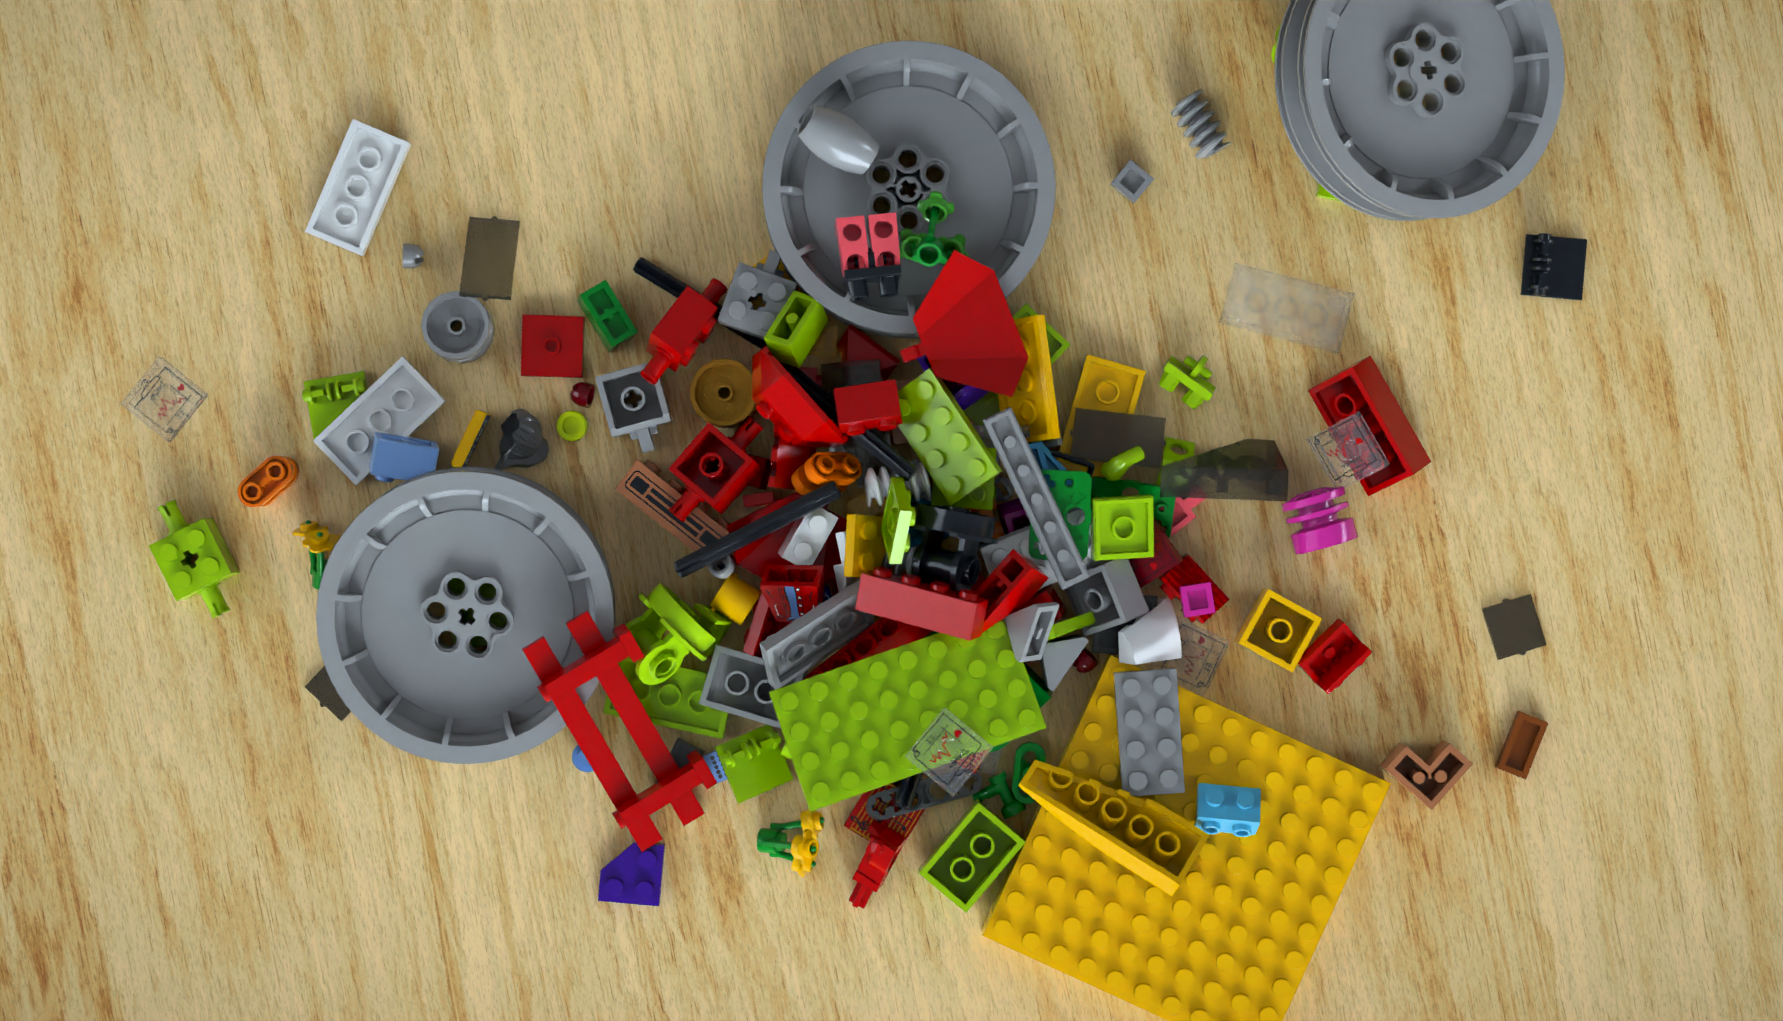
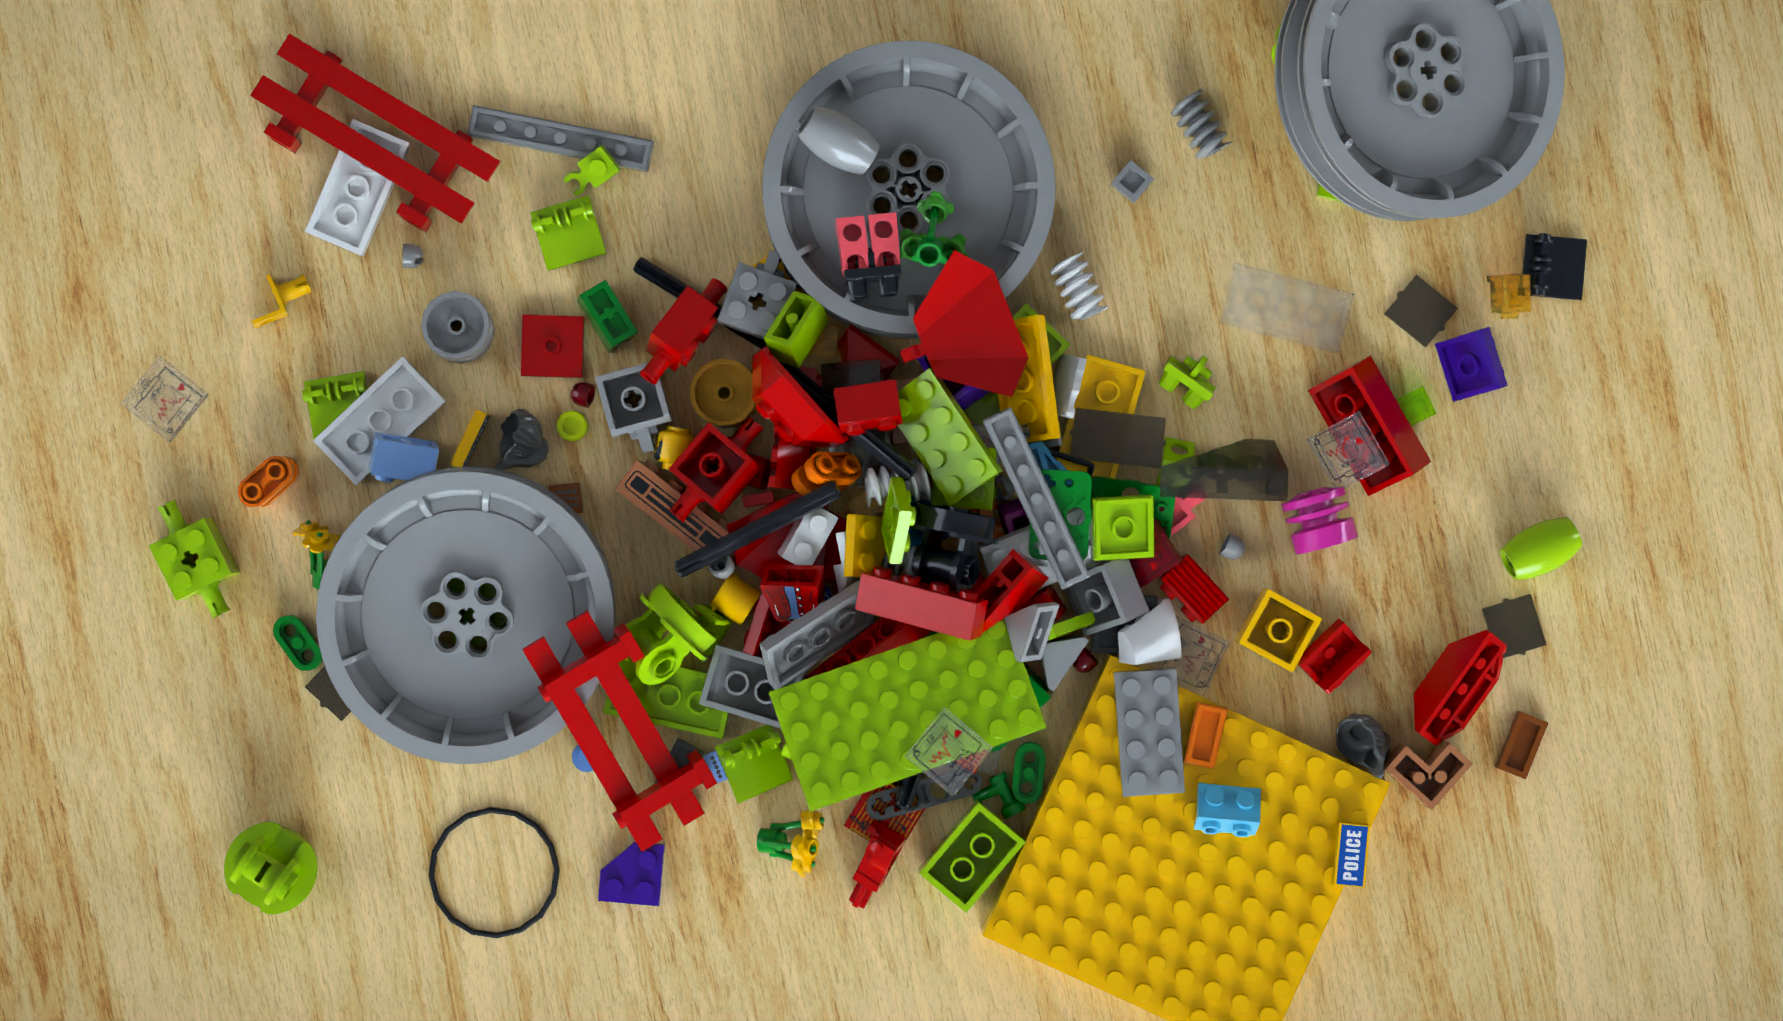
(271, 867): none -> lime piece
(283, 294): none -> yellow bracket
(296, 645): none -> green plate
(301, 112): none -> red fence
(486, 933): none -> black piece
(489, 258): clear smoke piece -> none
(558, 137): none -> light grey tile
(568, 232): none -> lime hinge
(570, 494): none -> dark orange tile
(595, 168): none -> lime plate
(671, 444): none -> yellow head
(1067, 383): none -> white slope
(1078, 287): none -> white piece
(1121, 463): lime arm -> none
(1126, 828): yellow wedge -> none
(1197, 599): dark pink plate -> none
(1205, 735): none -> orange tile
(1232, 547): none -> light grey hinge
(1351, 854): none -> tile
(1363, 742): none -> dark grey hair
(1416, 406): none -> clear neon green plate
(1420, 311): none -> clear smoke piece
(1457, 685): none -> red wedge
(1471, 364): none -> dark purple bracket
(1510, 294): none -> clear yellow brick
(1541, 548): none -> lime piece

